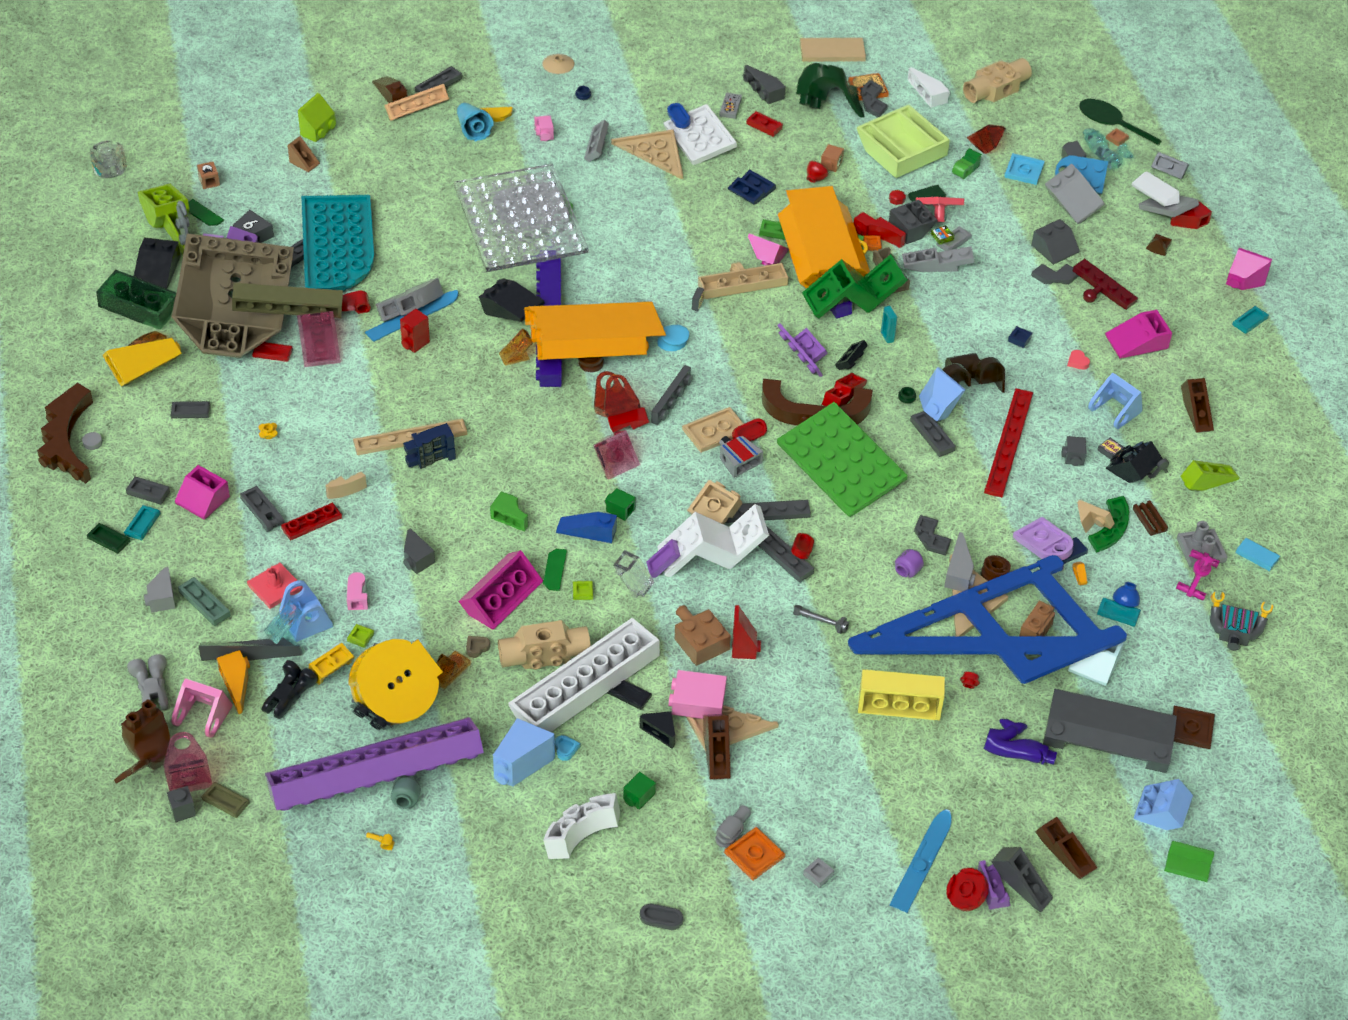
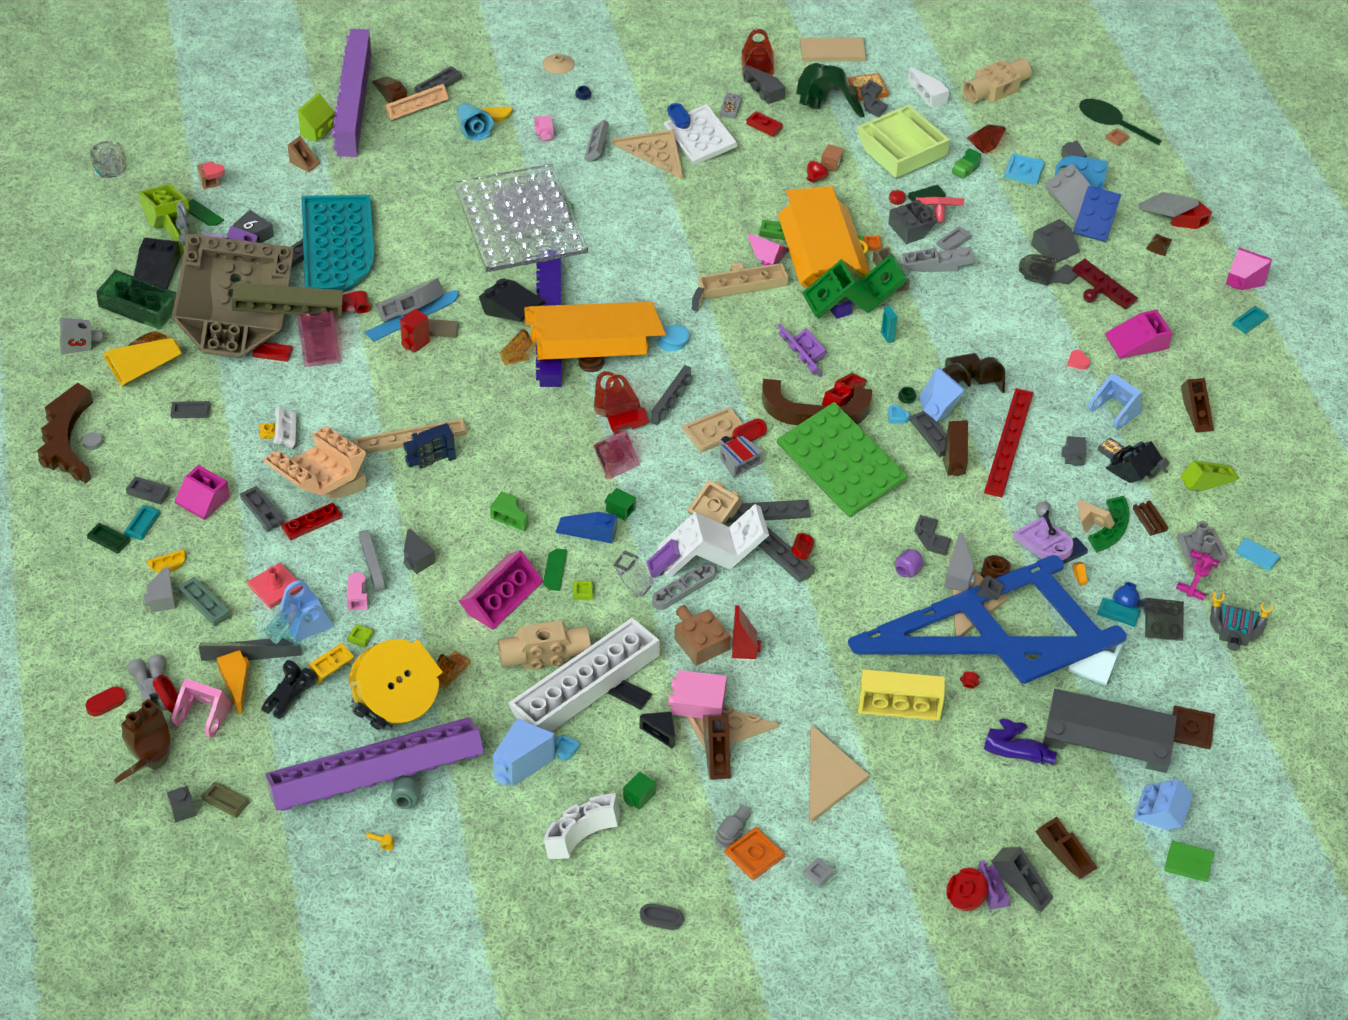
(77, 335): none -> light grey torso
(105, 701): none -> red tile
(166, 692): none -> red tile
(172, 560): none -> yellow tile
(187, 765): clear pink hose -> none
(213, 170): none -> coral tile
(285, 426): none -> white plate
(321, 468): none -> light nougat slope
(352, 93): none -> medium lavender brick
(371, 560): none -> light grey beam
(443, 328): none -> dark tan tile
(477, 645): dark tan tile -> none
(681, 584): none -> light grey beam
(752, 187): dark blue slope -> none
(758, 54): none -> clear red hose
(831, 775): none -> tan tile
(841, 625): flat silver piece -> none
(854, 352): black plate -> none
(868, 226): red slope -> none
(897, 415): none -> medium azure tile
(922, 861): dark azure piece -> none
(942, 234): tile -> none
(956, 448): none -> reddish brown slope
(989, 588): none -> dark grey slope
(1020, 337): dark blue plate -> none
(1037, 268): none -> clear smoke tile
(1038, 621): medium nougat window -> none
(1041, 509): none -> light grey hinge
(1097, 214): none -> blue plate
(1100, 146): clear light blue piece -> none
(1156, 189): white slope -> none
(1163, 618): none -> clear smoke bracket
(1170, 165): plate -> none

